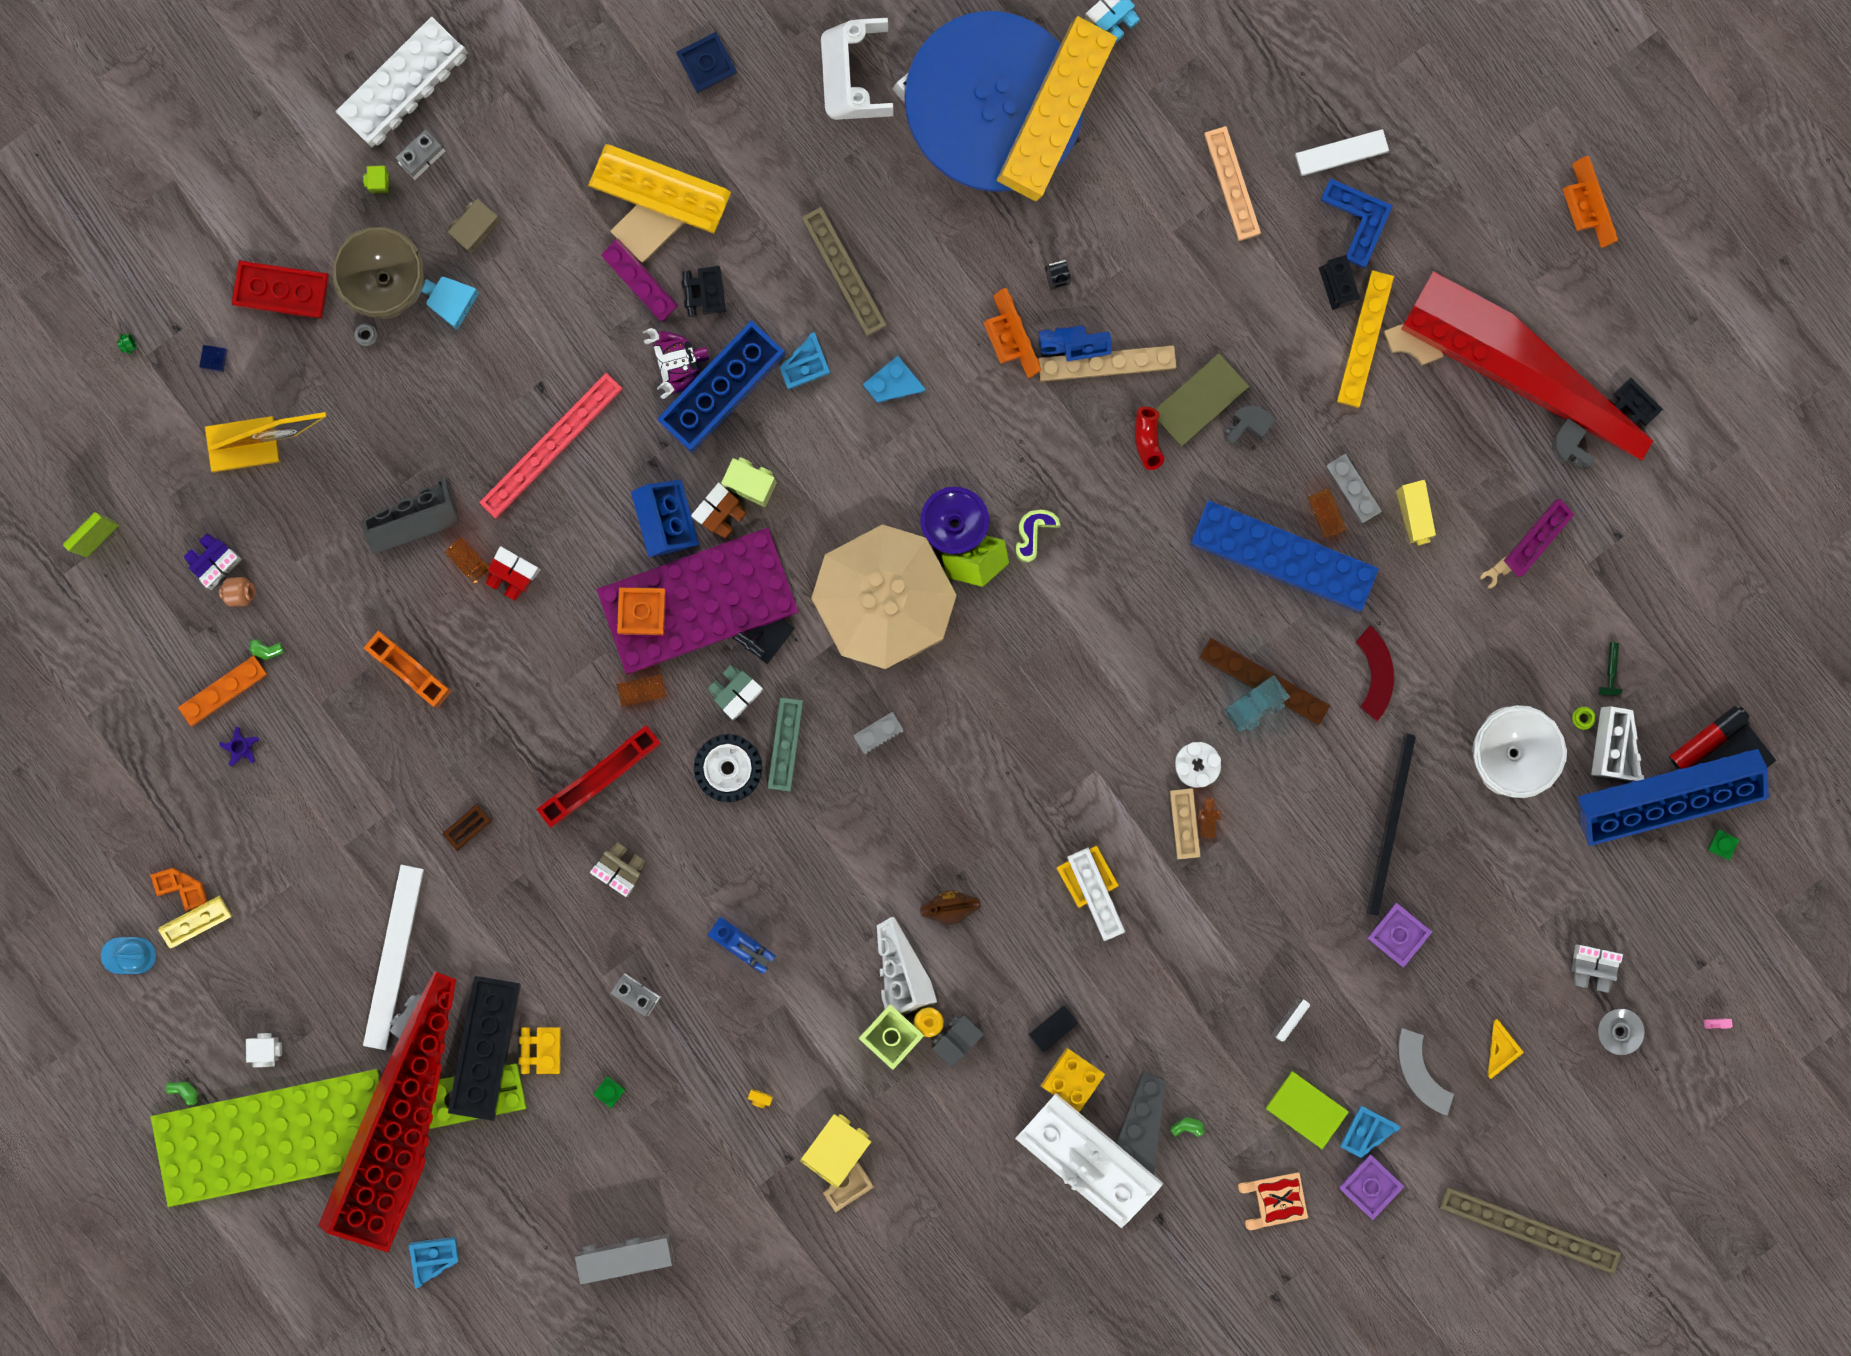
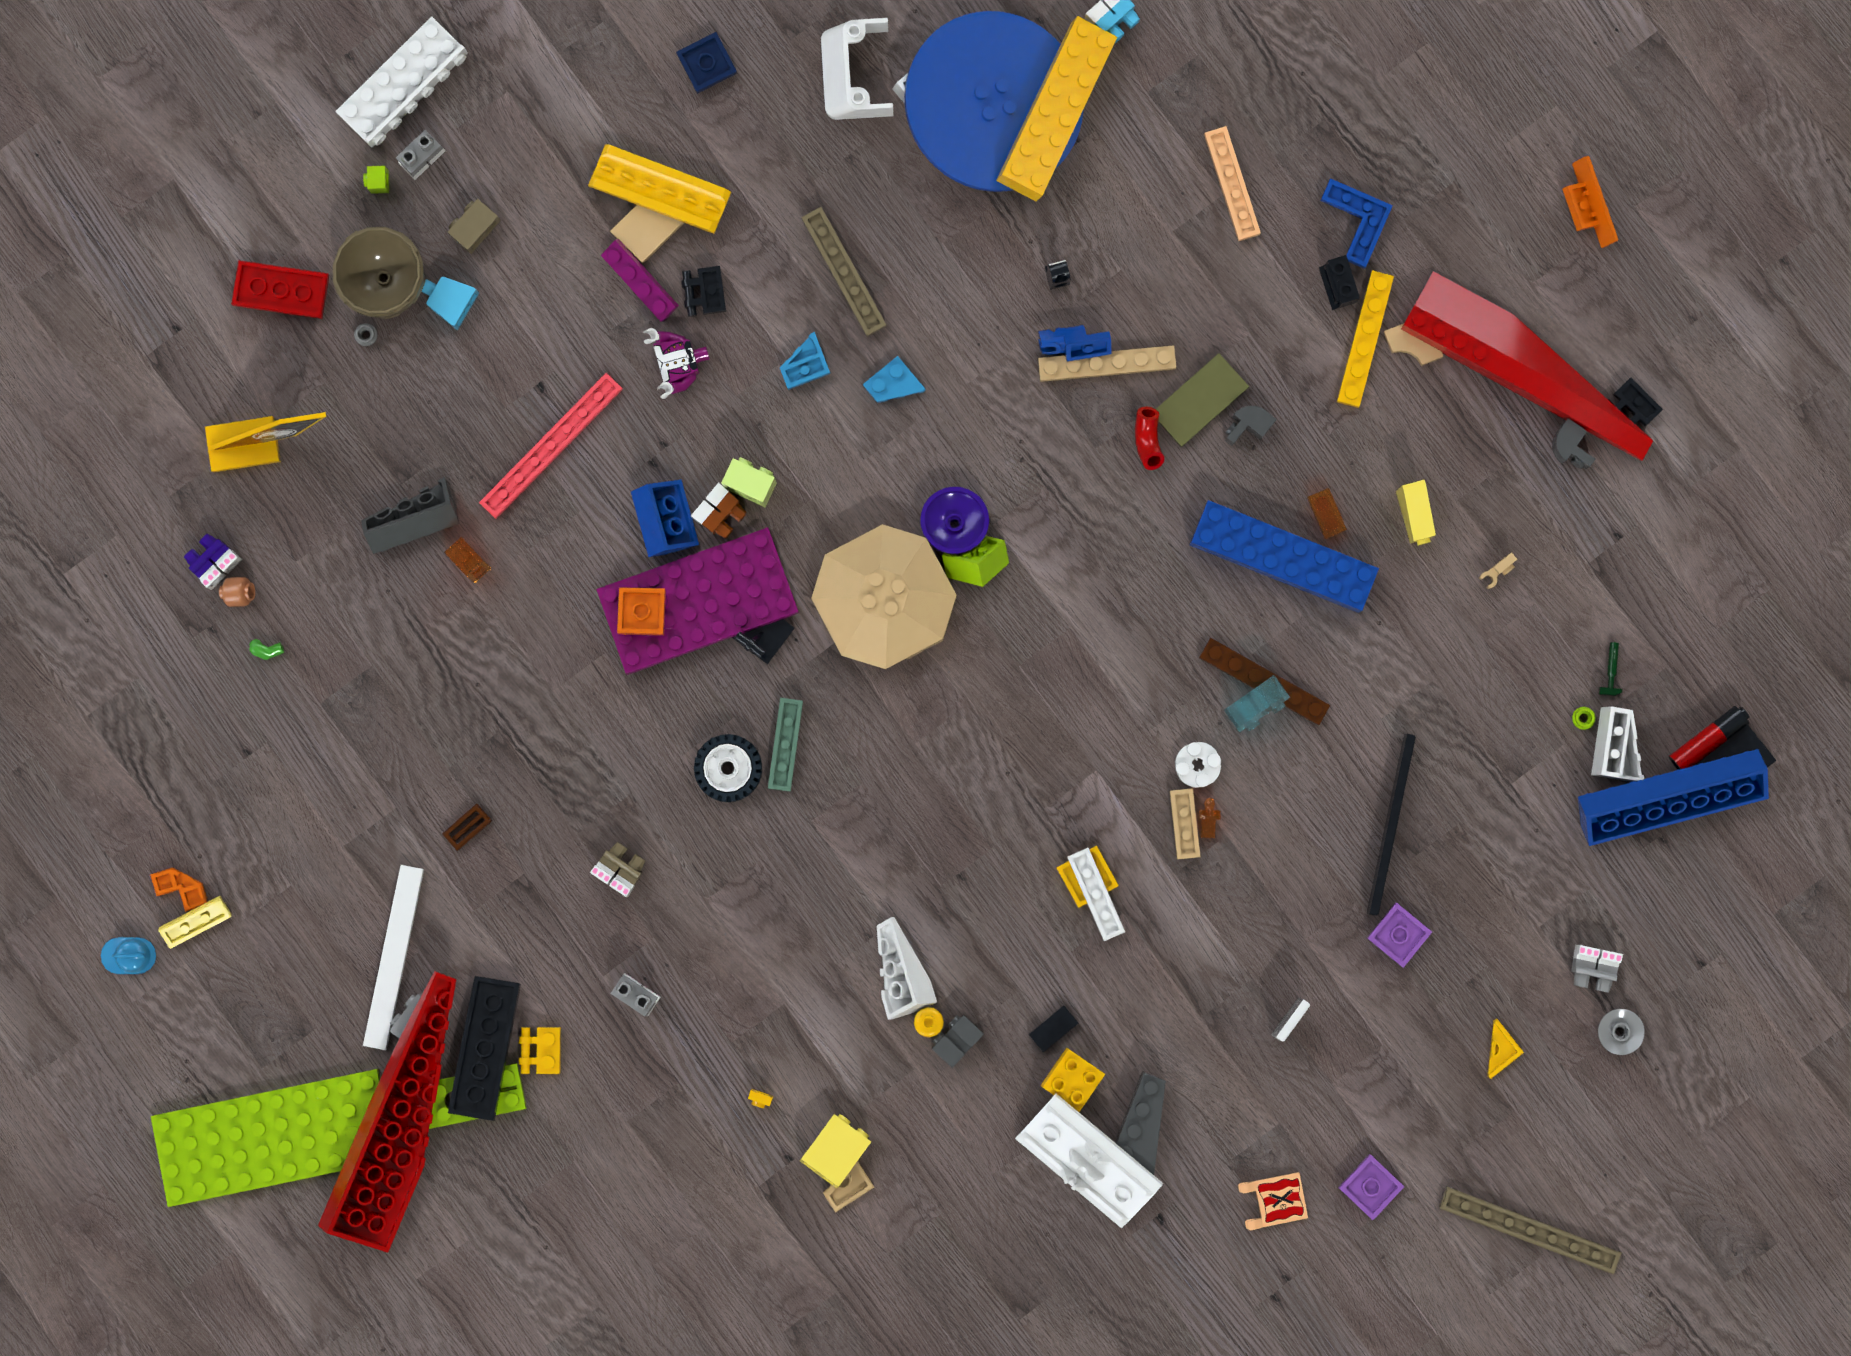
(90, 534): lime tile -> none
(126, 343): green plate -> none
(185, 1089): bright green arm -> none
(213, 358): clear blue plate -> none
(222, 691): orange plate -> none
(239, 747): dark purple animal -> none
(263, 1050): white brick -> none
(407, 669): orange arch -> none
(432, 1257): dark azure wing -> none
(513, 570): red hips -> none
(599, 777): red arch -> none
(609, 1092): green plate -> none
(624, 1258): light grey brick -> none
(641, 690): clear orange plate -> none
(721, 387): blue brick -> none
(741, 945): blue plate -> none
(742, 684): hips -> none
(878, 733): light grey brick -> none
(891, 1036): yellowish green slope -> none
(950, 907): reddish brown hat -> none
(1009, 335): orange bracket -> none
(1028, 532): animal -> none
(1188, 1124): bright green arm -> none
(1306, 1110): lime tile -> none
(1342, 152): white tile -> none
(1353, 488): light grey plate -> none
(1367, 1132): dark azure wing -> none
(1381, 672): dark red tile -> none
(1417, 1075): light grey tile -> none
(1538, 537): magenta plate -> none
(1538, 748): white rock -> none
(1723, 844): green plate -> none
(1723, 1023): bright pink tile -> none

